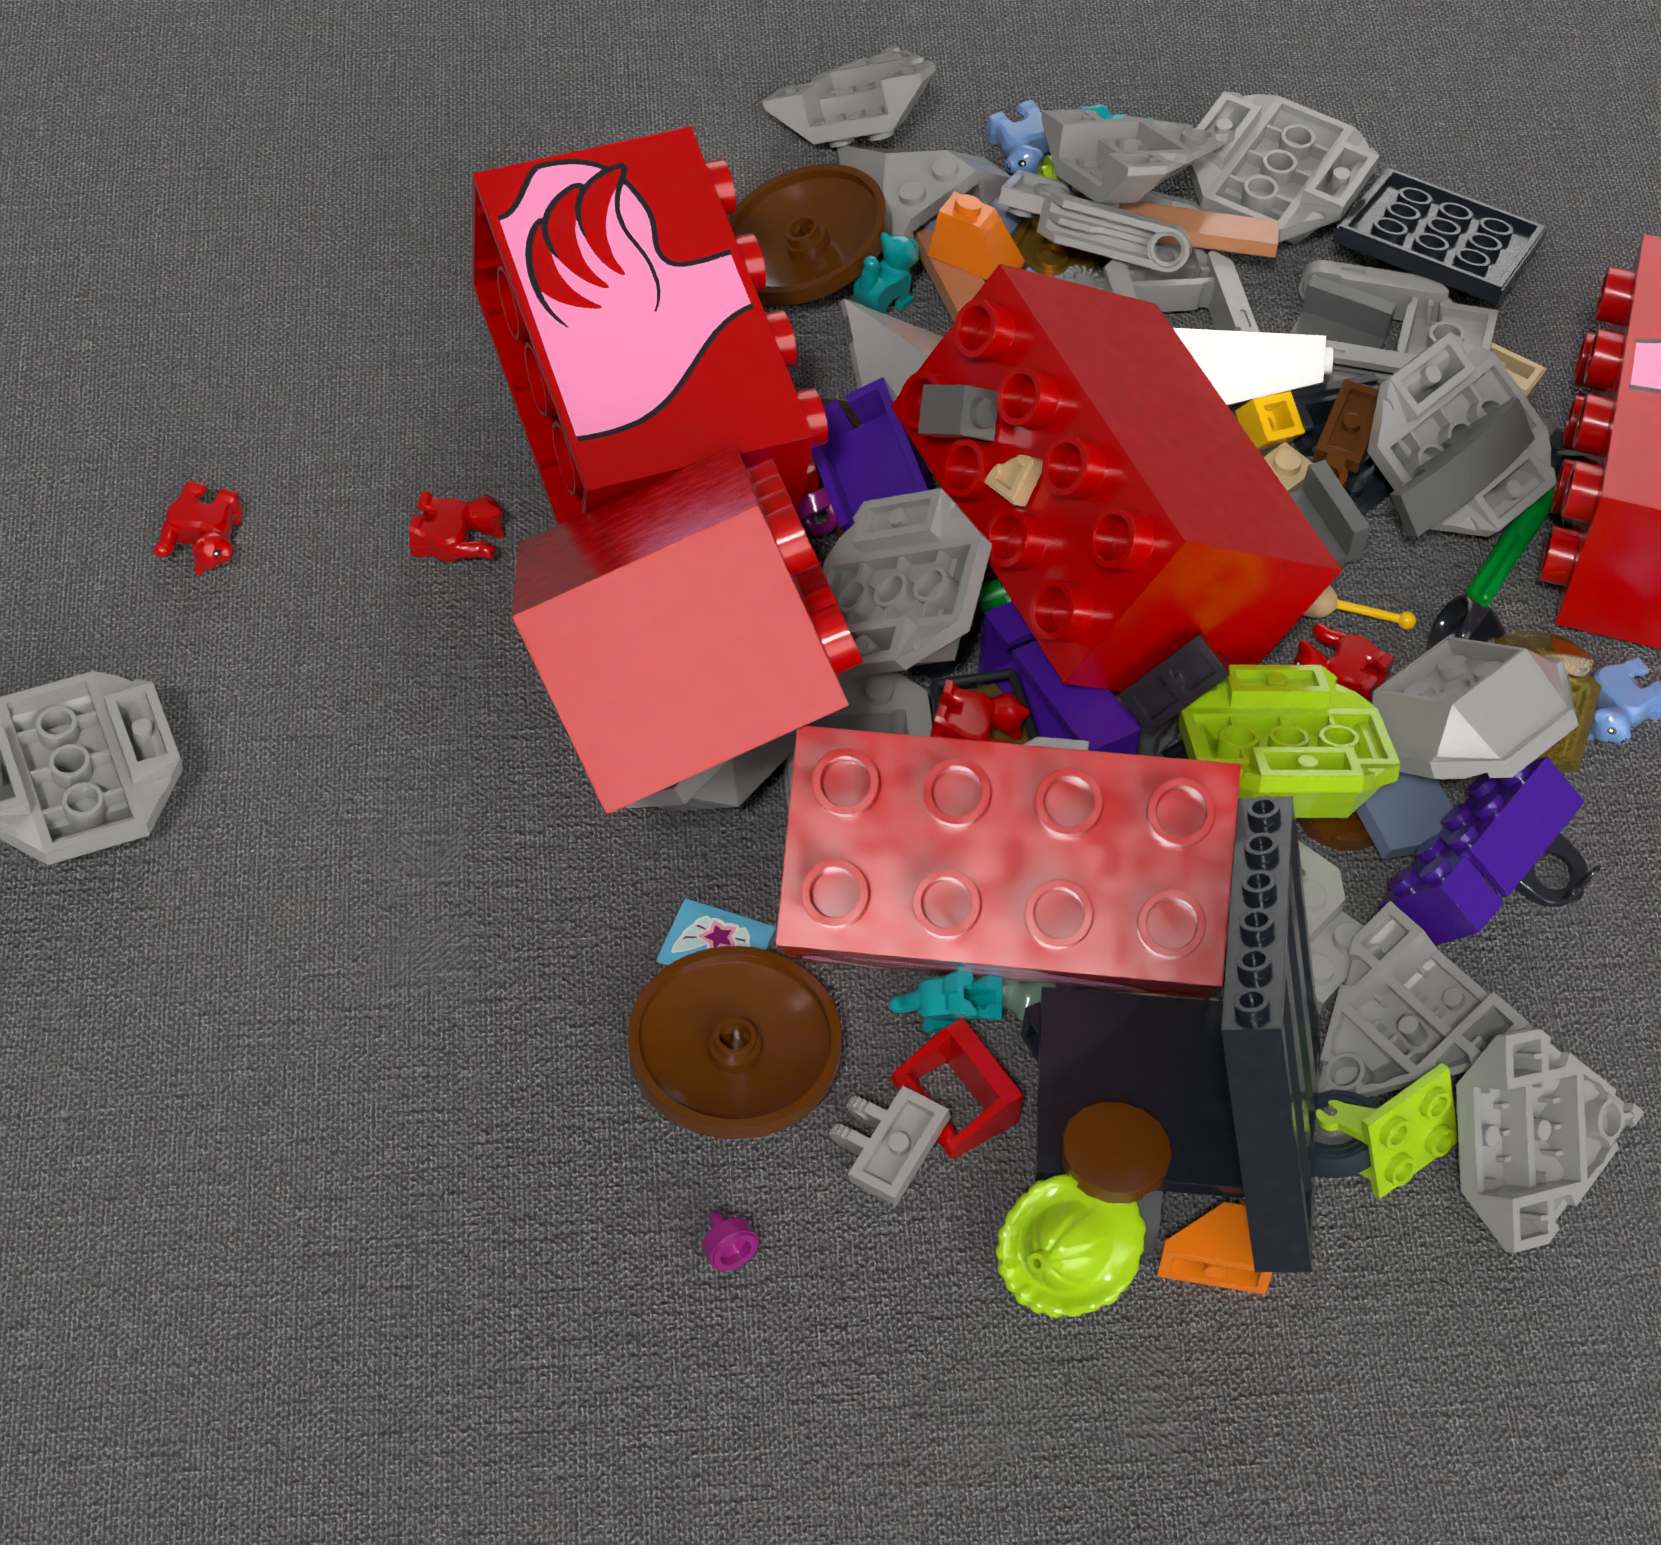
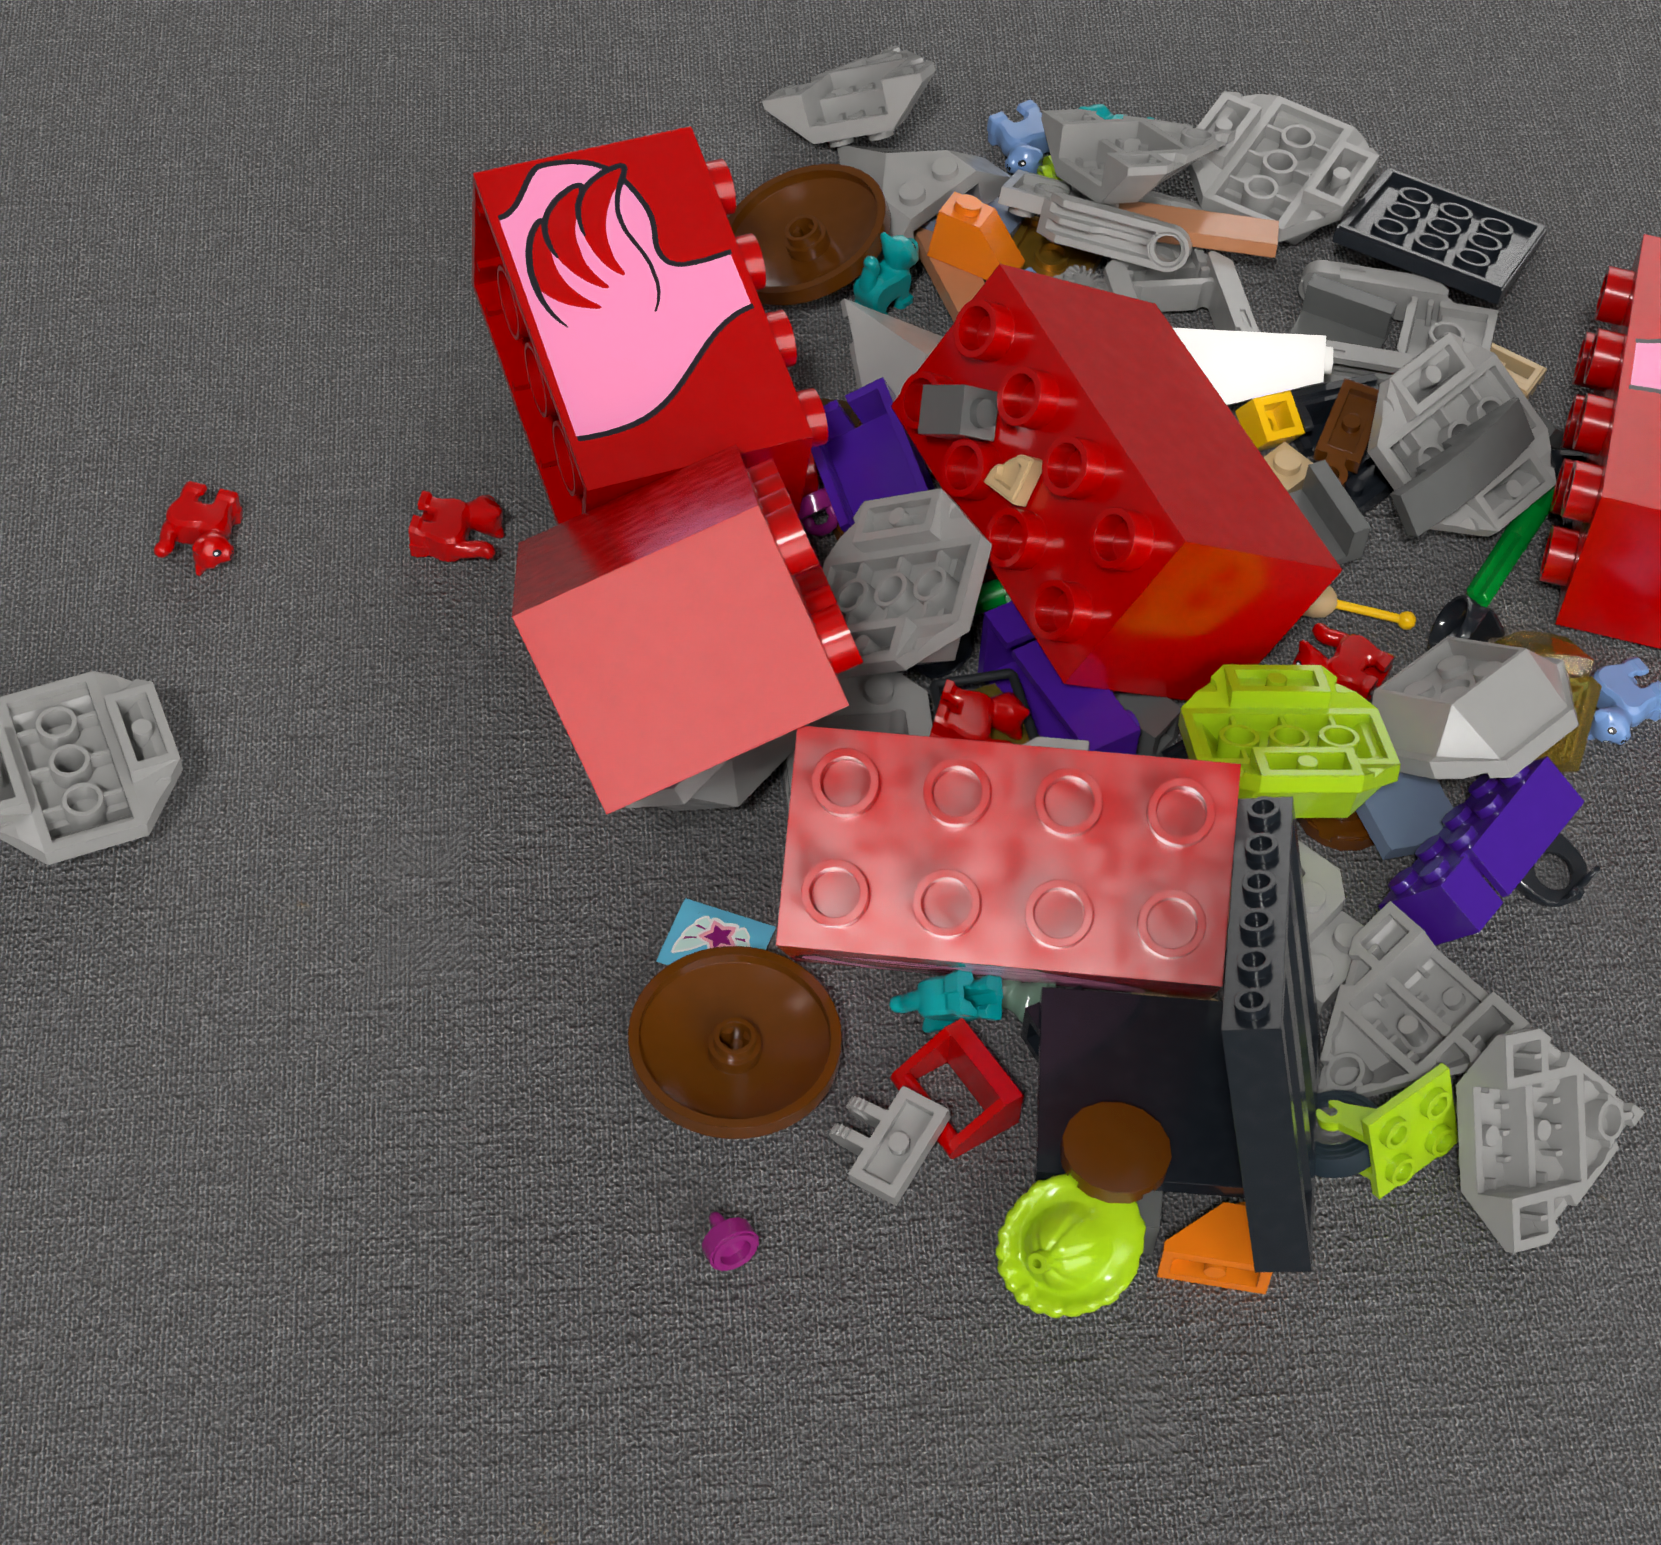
(1175, 683): black hinge -> none

